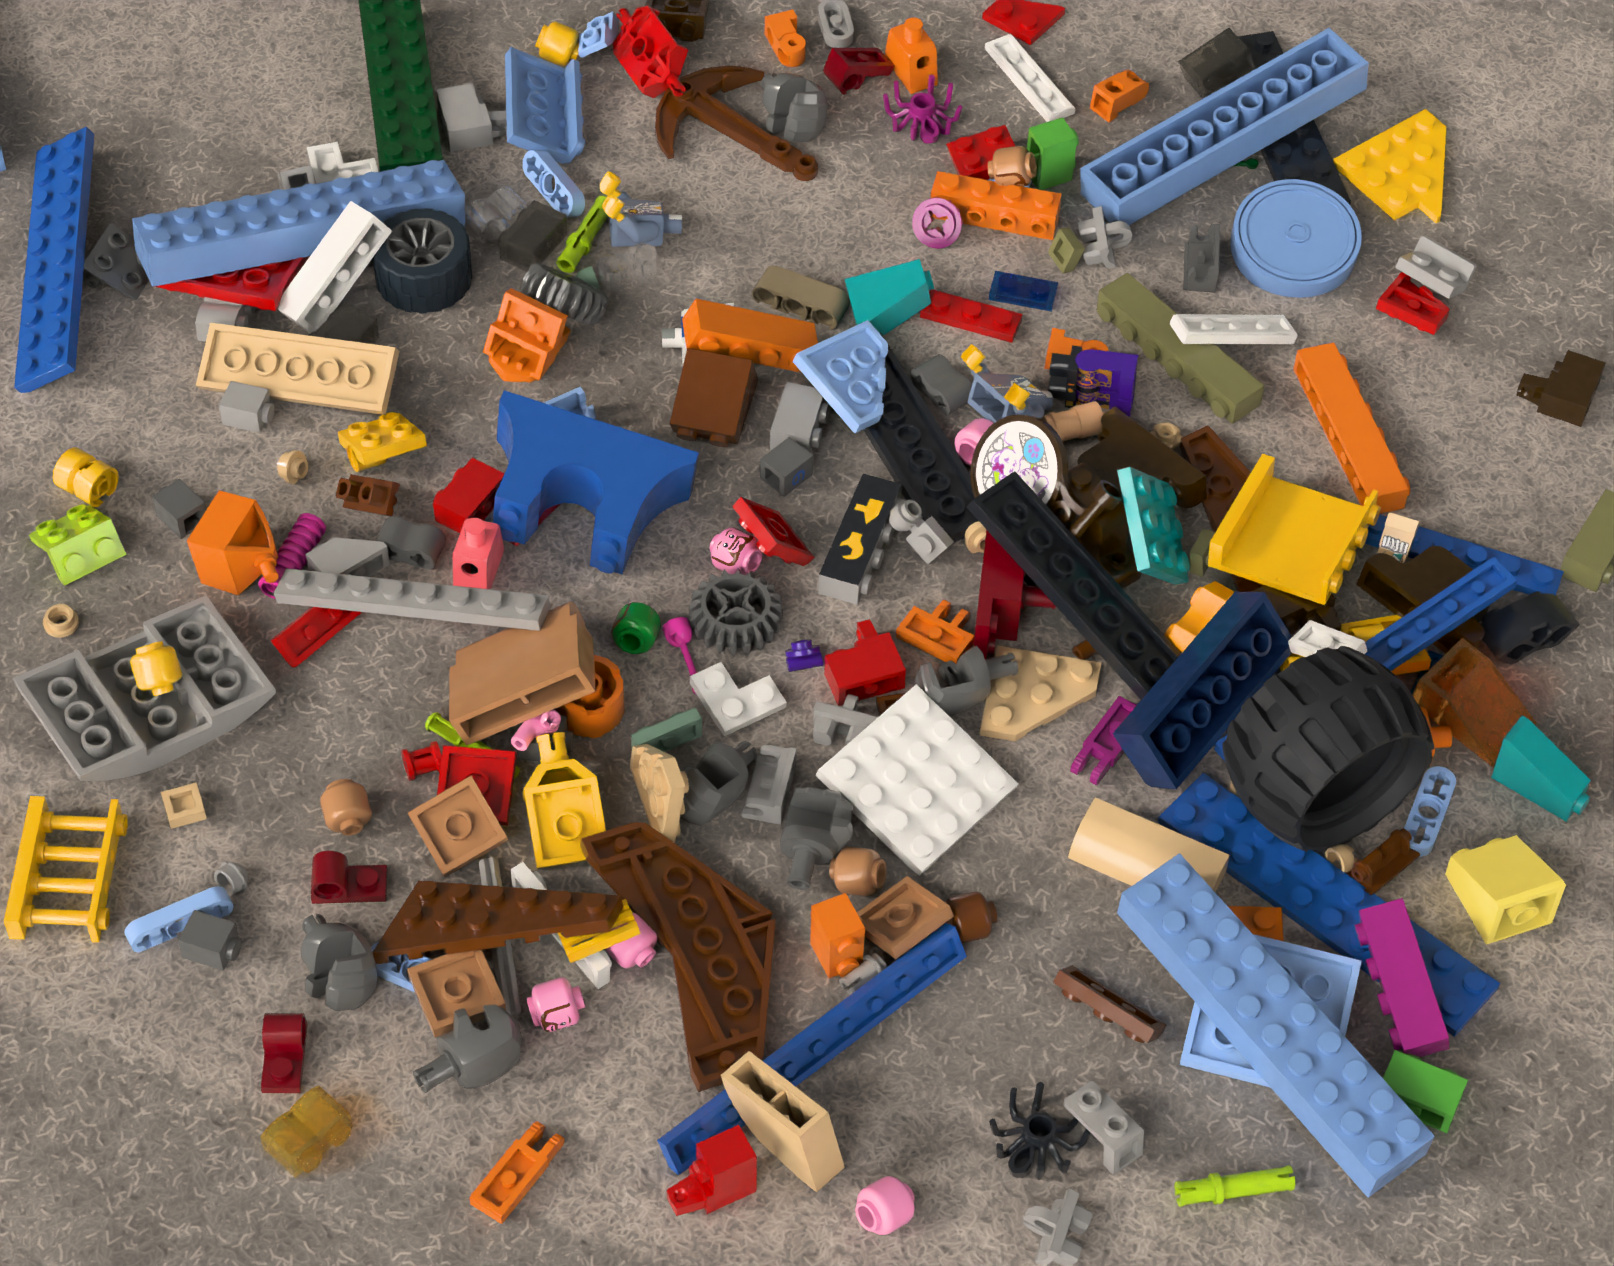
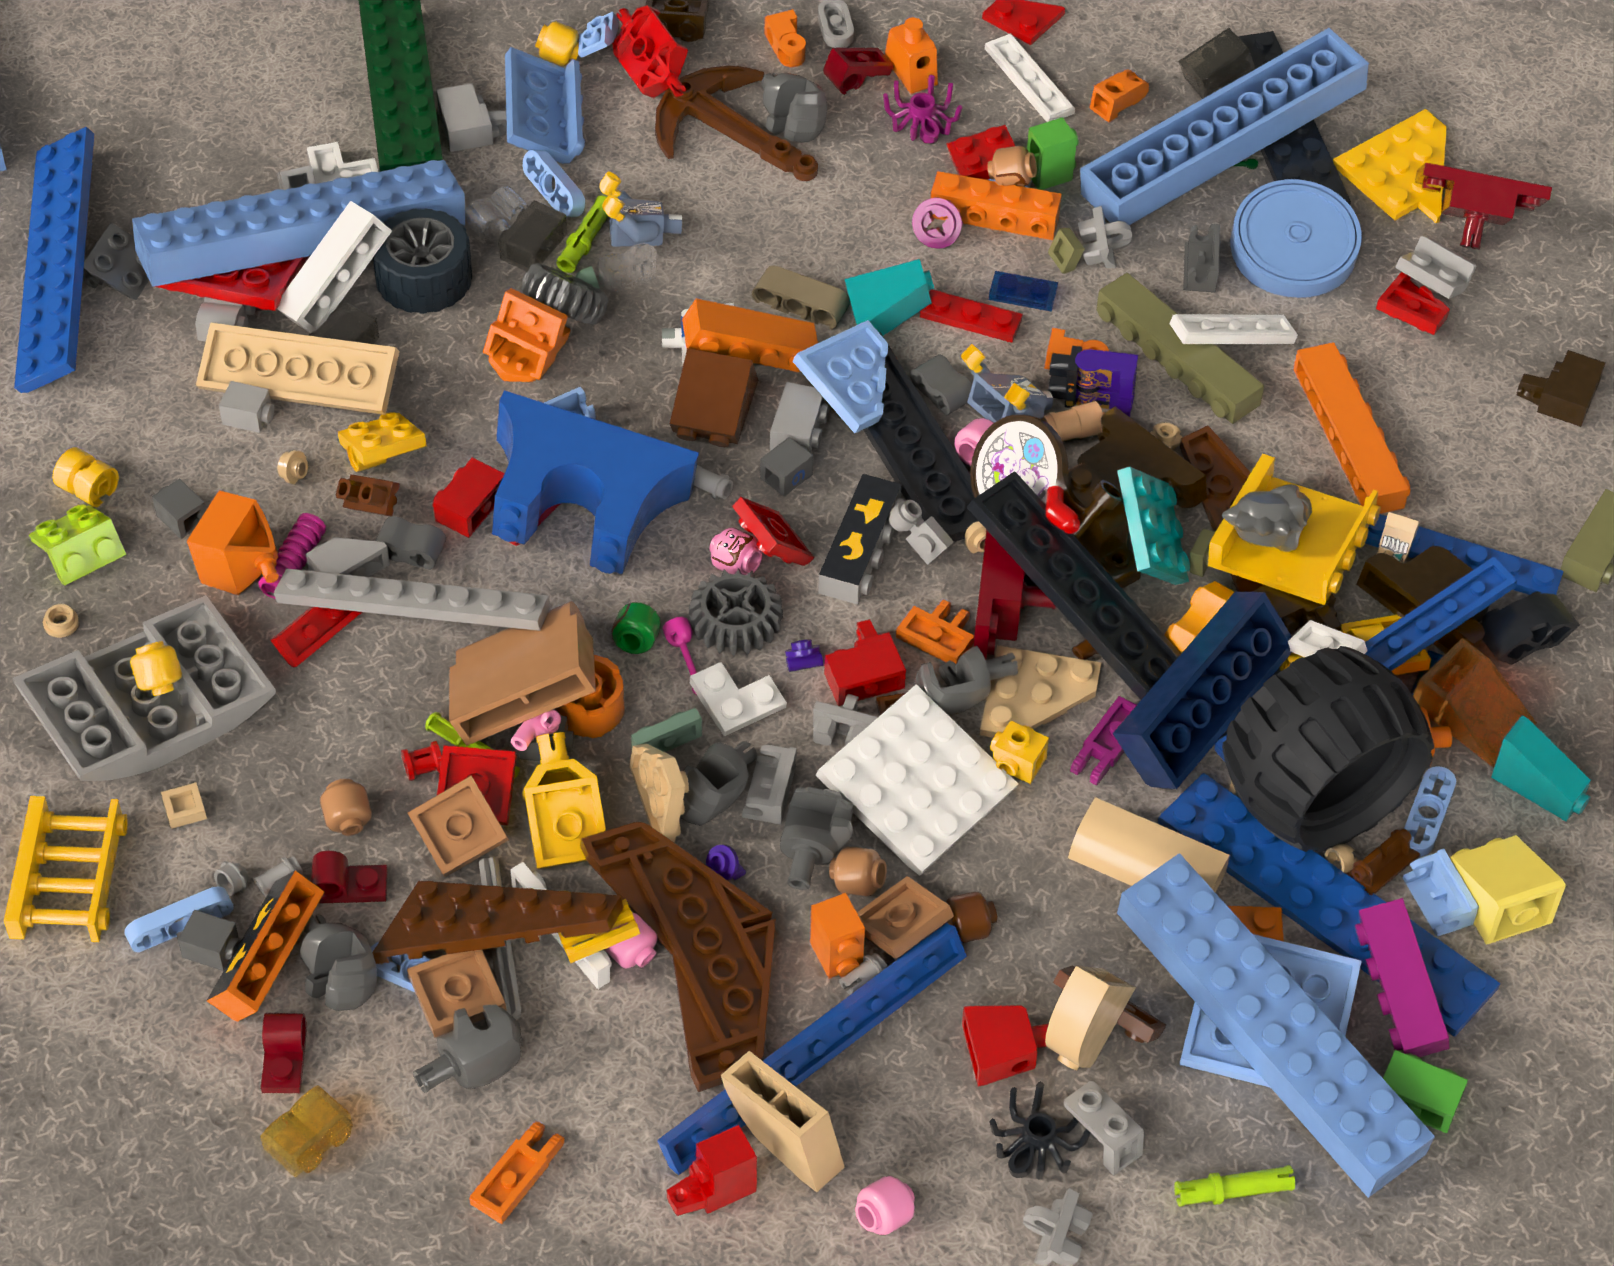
(265, 946): none -> orange brick
(267, 879): none -> light grey pin
(479, 545): coral torso -> none
(555, 1004): bright pink head -> none
(716, 484): none -> light grey pin
(725, 862): none -> dark purple plate
(1001, 1041): none -> red torso
(1019, 751): none -> yellow brick
(1059, 513): none -> red arm
(1086, 1015): none -> tan brick
(1271, 517): none -> dark grey head
(1441, 893): none -> light blue hinge
(1480, 197): none -> dark red brick

